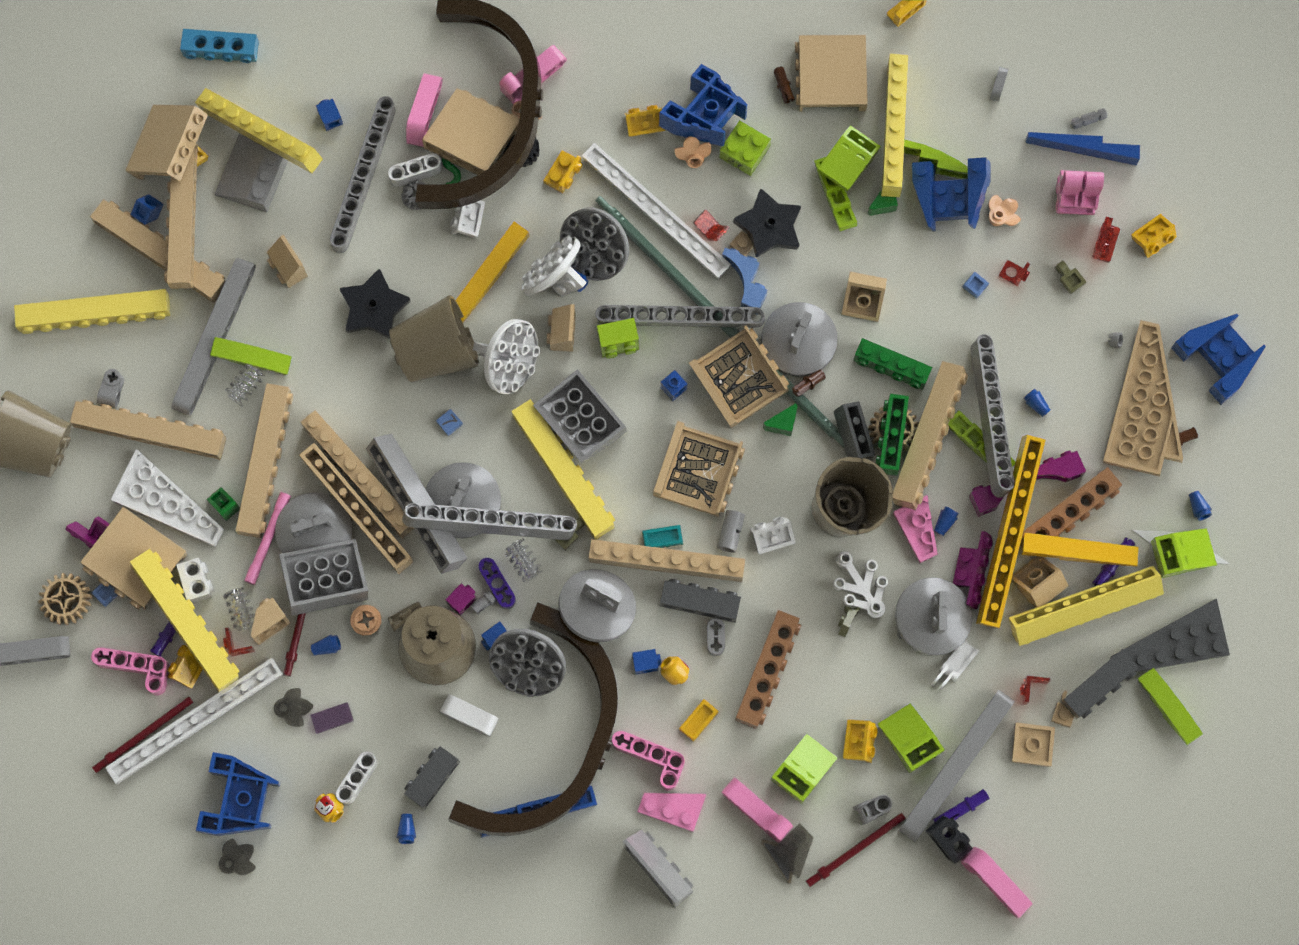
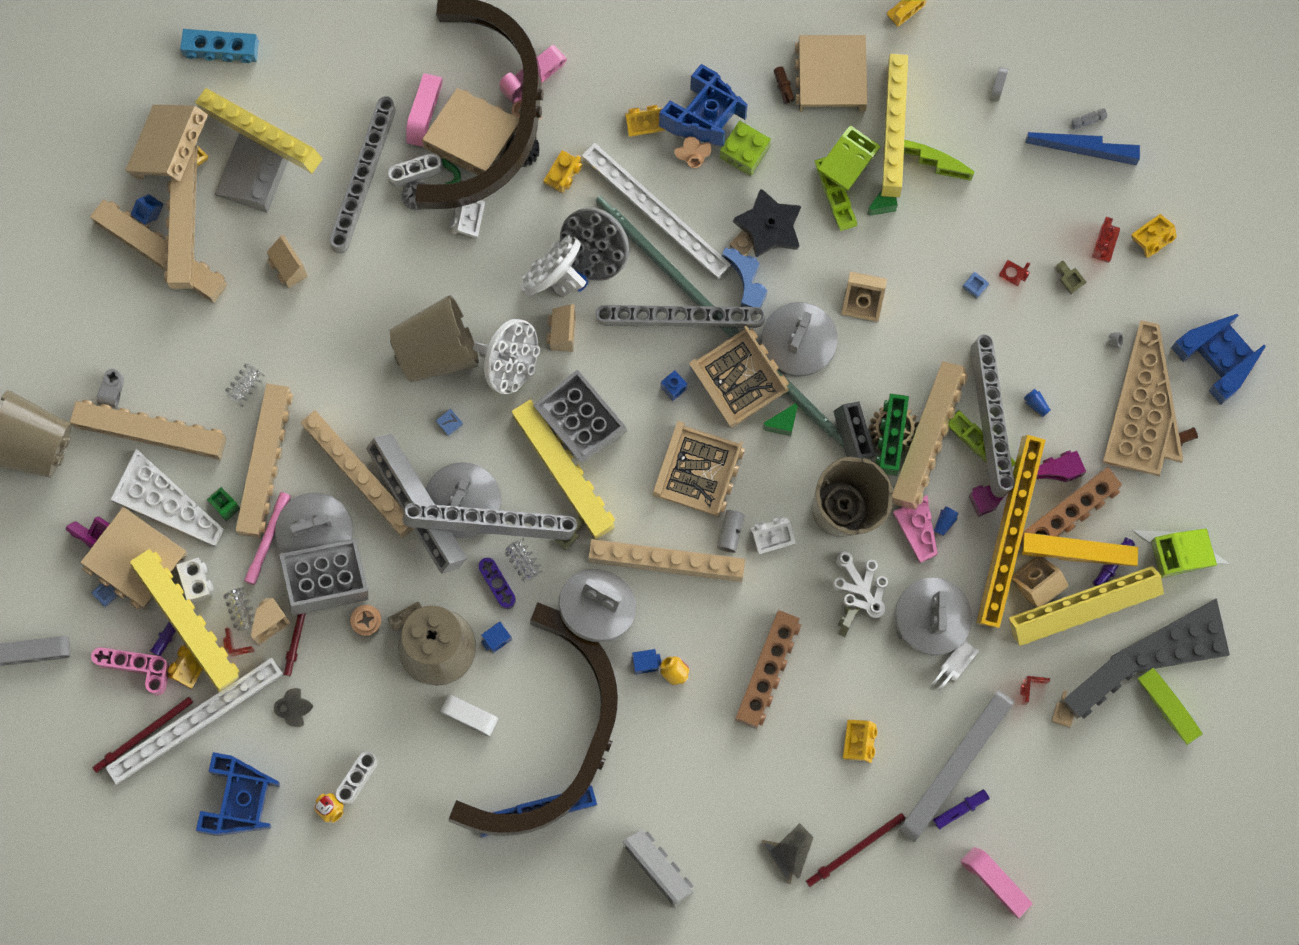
(57, 599): tan gear -> none
(92, 310): light yellow brick -> none
(217, 326): light grey beam -> none
(239, 856): clear smoke plate -> none
(252, 355): lime slope -> none
(327, 645): blue cone -> none
(329, 114): blue brick -> none
(332, 718): clear purple tile -> none
(356, 508): tan brick -> none
(376, 318): black plate -> none
(406, 830): blue cone -> none
(431, 777): dark grey brick -> none
(461, 598): magenta brick -> none
(483, 602): light grey pin -> none
(491, 268): yellow slope -> none
(527, 662): light grey bracket -> none
(618, 338): lime brick -> none
(646, 755): bright pink beam -> none
(663, 537): teal tile -> none
(673, 808): bright pink wing -> none
(698, 720): yellow tile -> none
(700, 601): dark grey brick -> none
(709, 226): clear red bracket -> none
(710, 637): light grey beam -> none
(760, 813): bright pink beam -> none
(803, 768): lime slope -> none
(808, 383): reddish brown axle -> none
(872, 809): light grey piece -> none
(892, 364): green brick -> none
(911, 738): lime slope -> none
(947, 841): black brick -> none
(952, 198): blue wedge -> none
(972, 567): magenta bracket -> none
(1004, 209): light nougat plate -> none
(1033, 744): tan plate -> none
(1078, 192): bright pink connector -> none
(1200, 507): blue cone -> none

